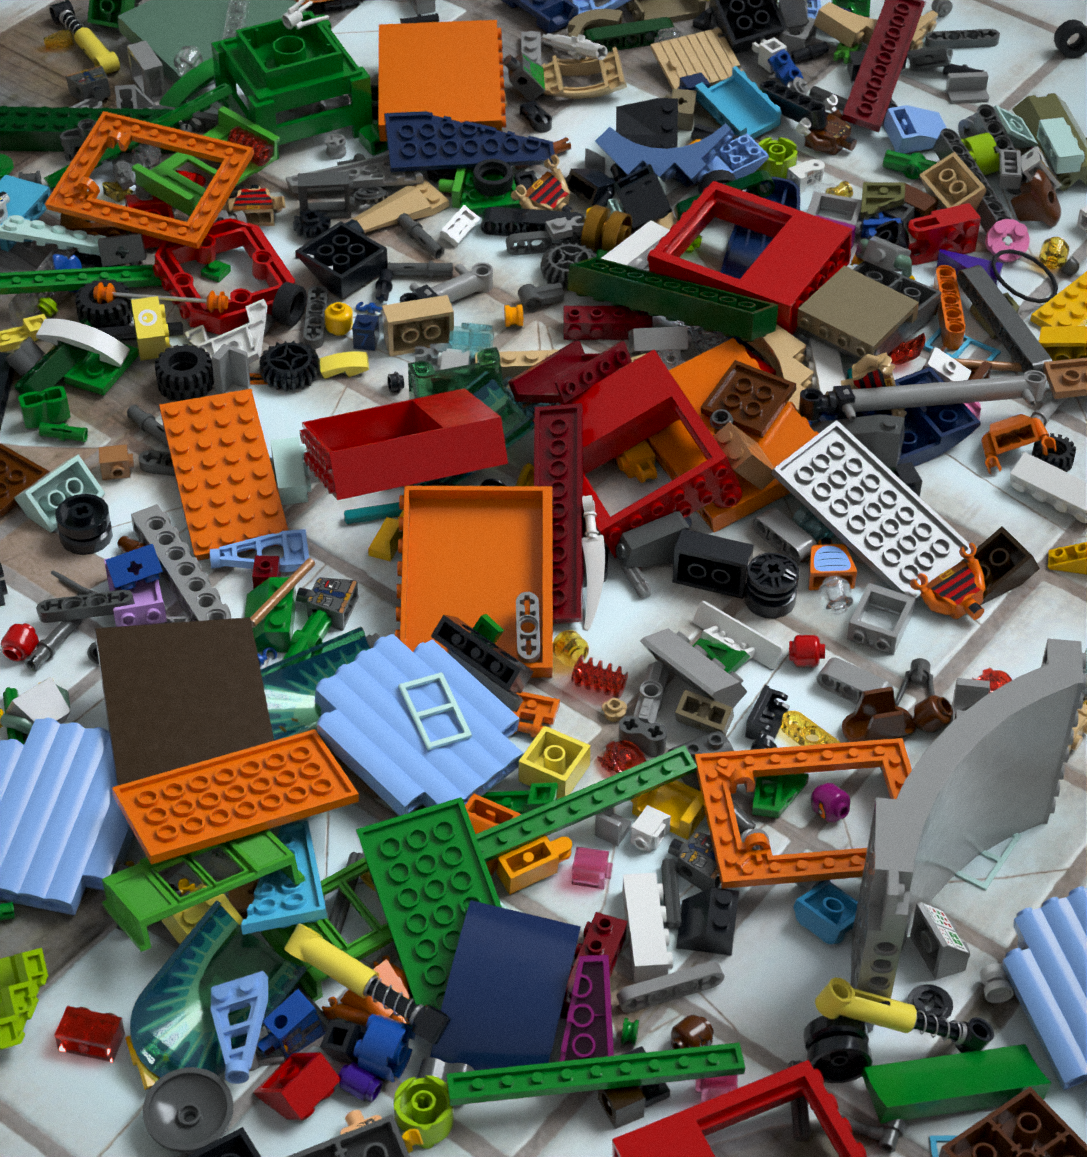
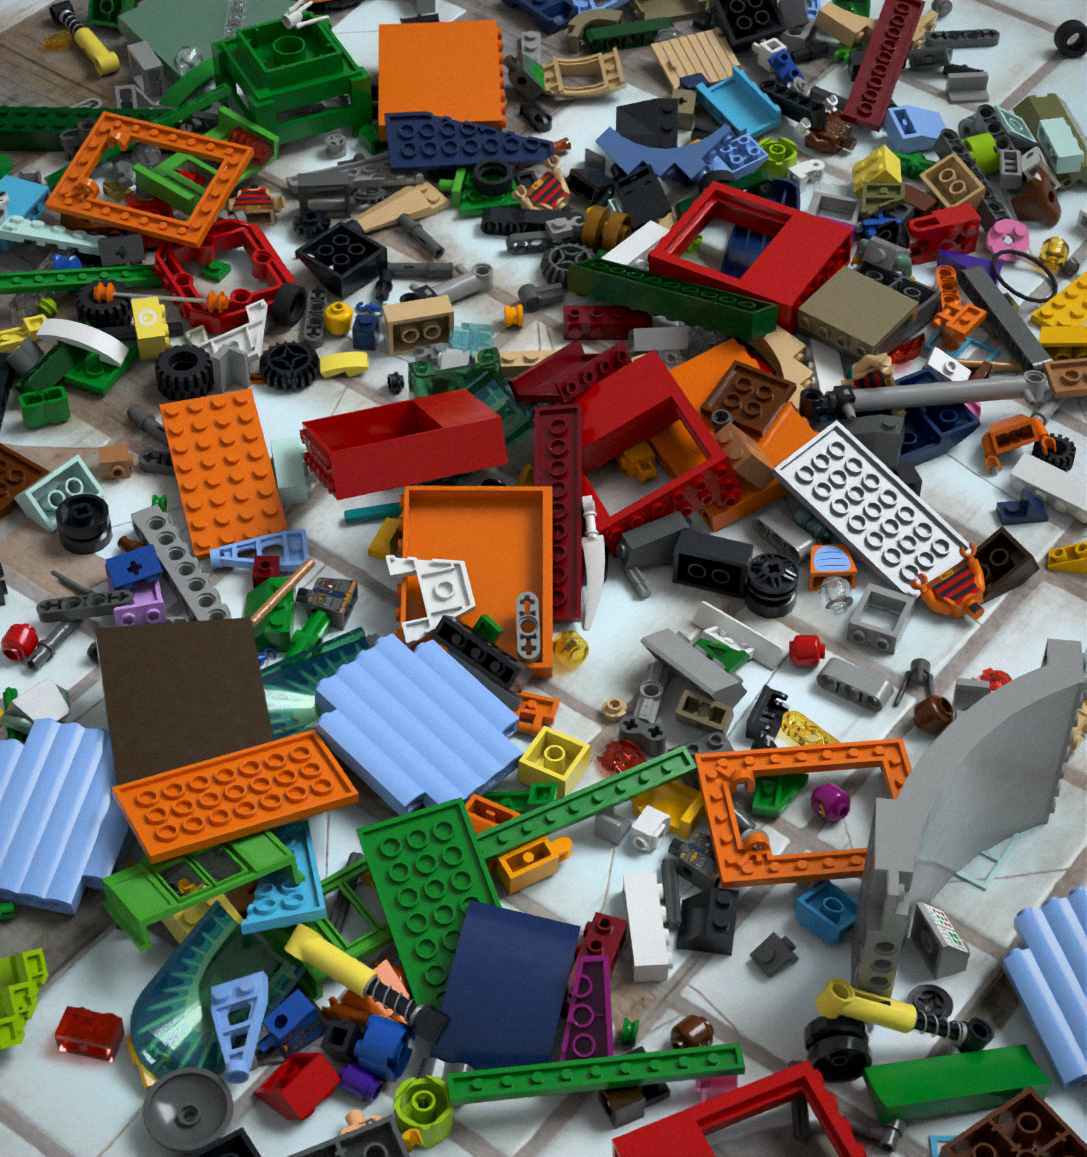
(63, 432): green pin -> none
(89, 84): dark grey torso -> none
(162, 502): none -> green bush
(443, 590): none -> white wing
(452, 705): light aqua window -> none
(459, 226): white plate -> none
(576, 46): white piece -> none
(591, 868): clear pink brick -> none
(599, 677): clear red piece -> none
(670, 986): light grey beam -> none
(774, 953): none -> dark grey bracket
(844, 189): clear yellow bush -> none
(877, 718): reddish brown piece -> none
(879, 166): none -> light yellow brick
(958, 320): none -> orange plate
(996, 983): white wheel -> none
(1026, 510): none -> dark blue slope

